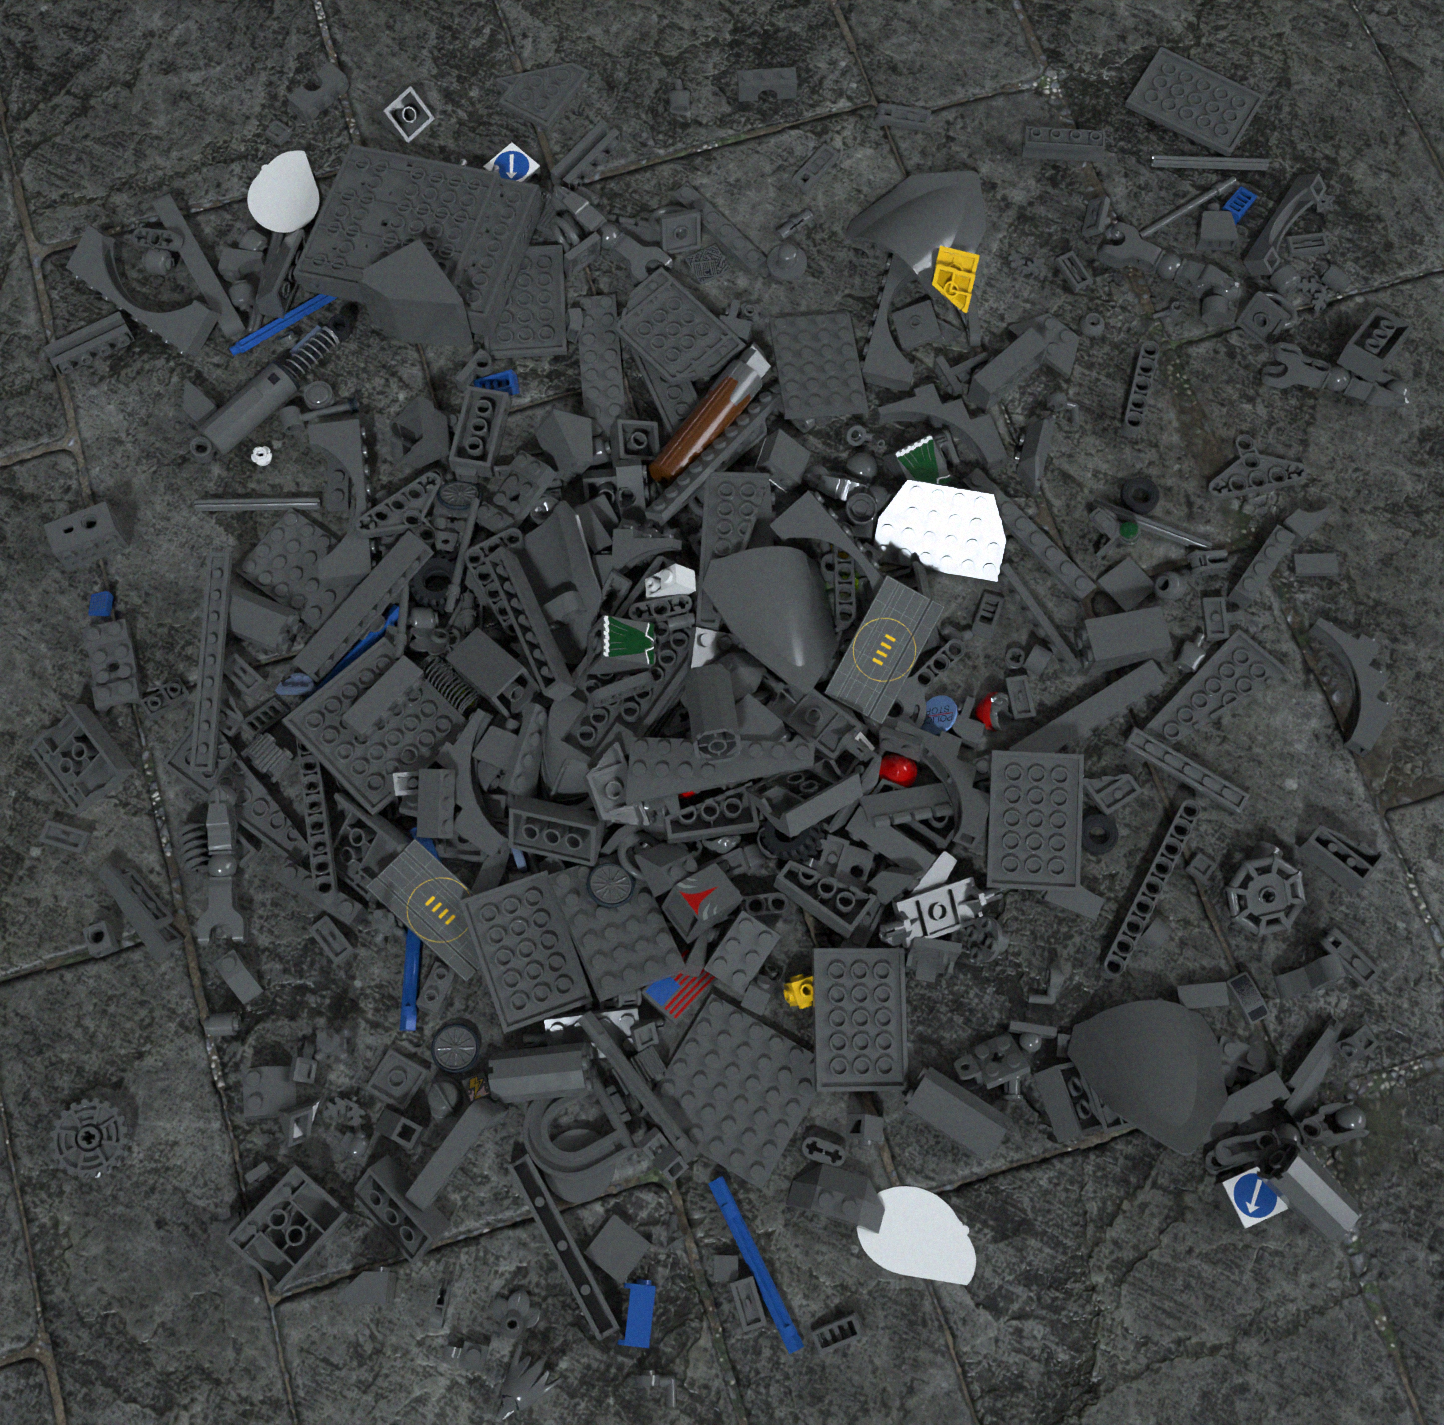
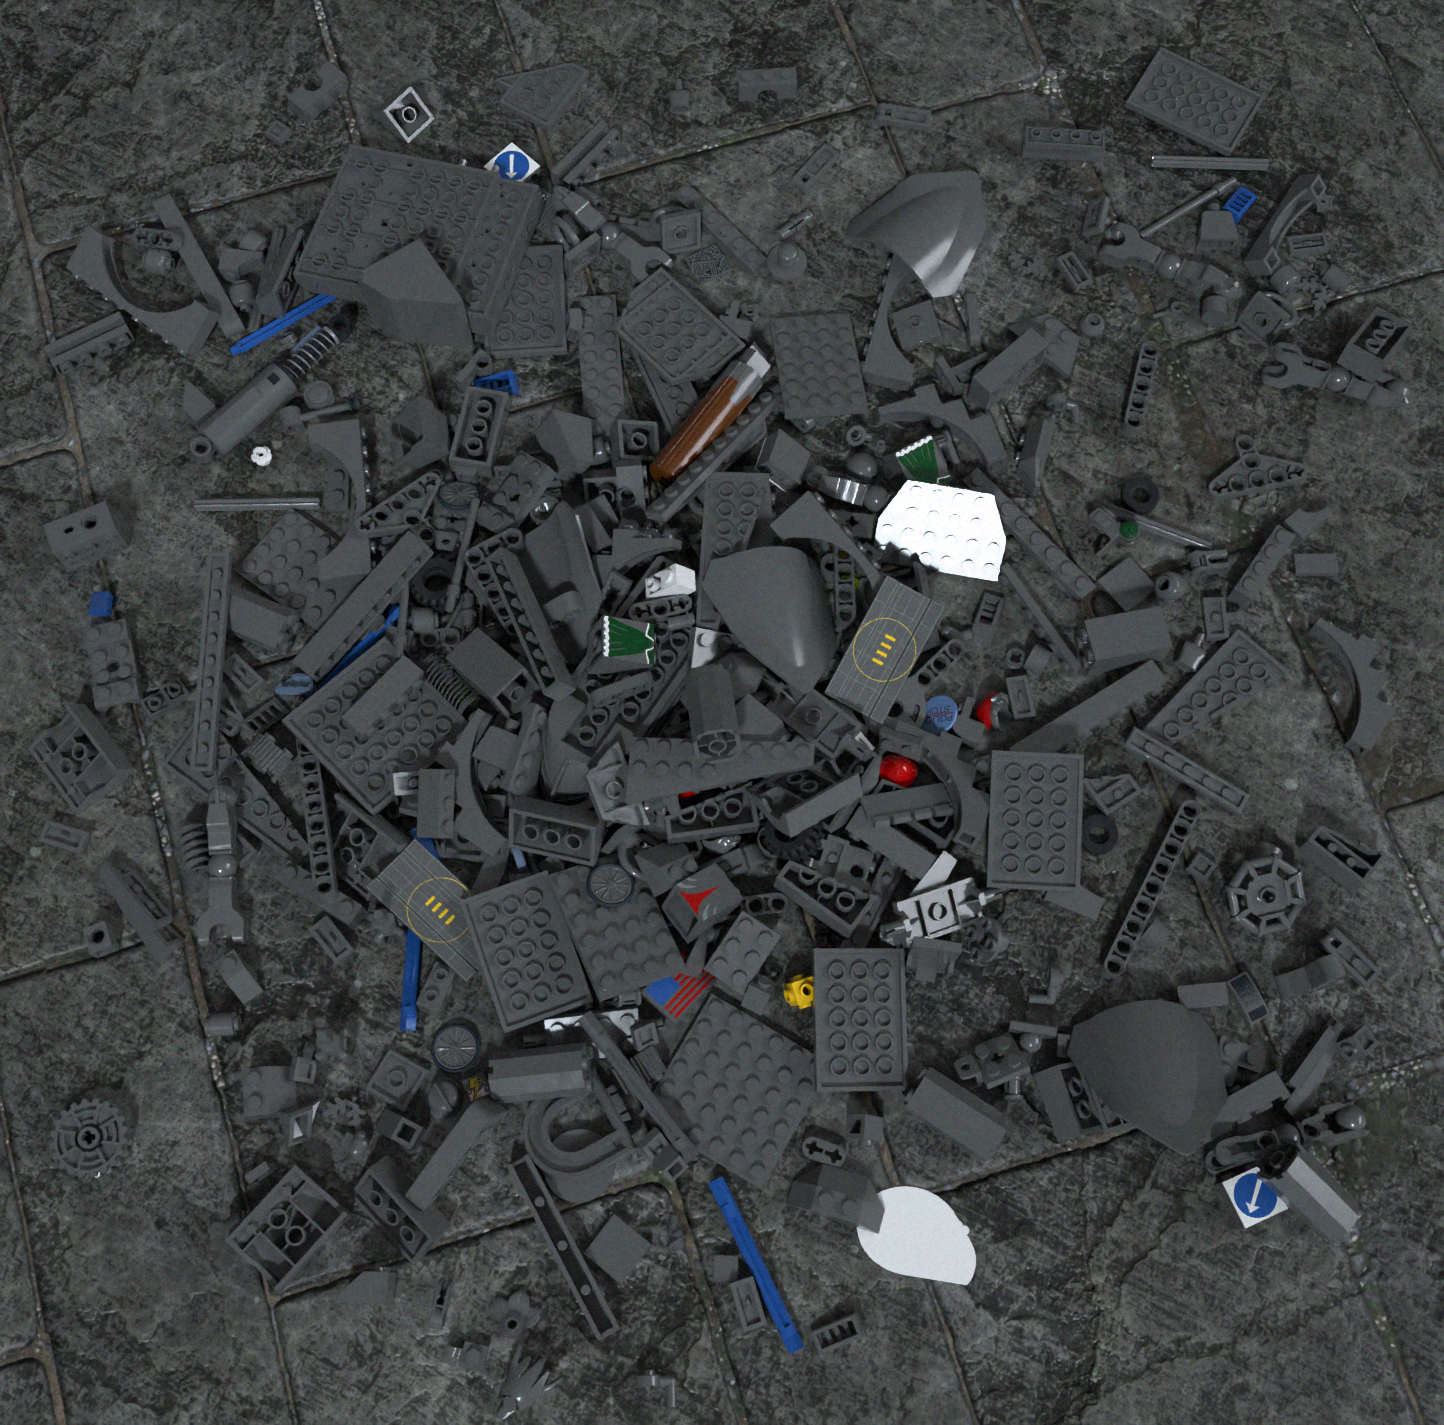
(284, 193): white sticker -> none
(430, 640): dark grey plate -> none
(639, 1314): blue brick -> none
(861, 508): dark grey hair -> none
(893, 882): dark grey slope -> none
(955, 275): yellow slope -> none

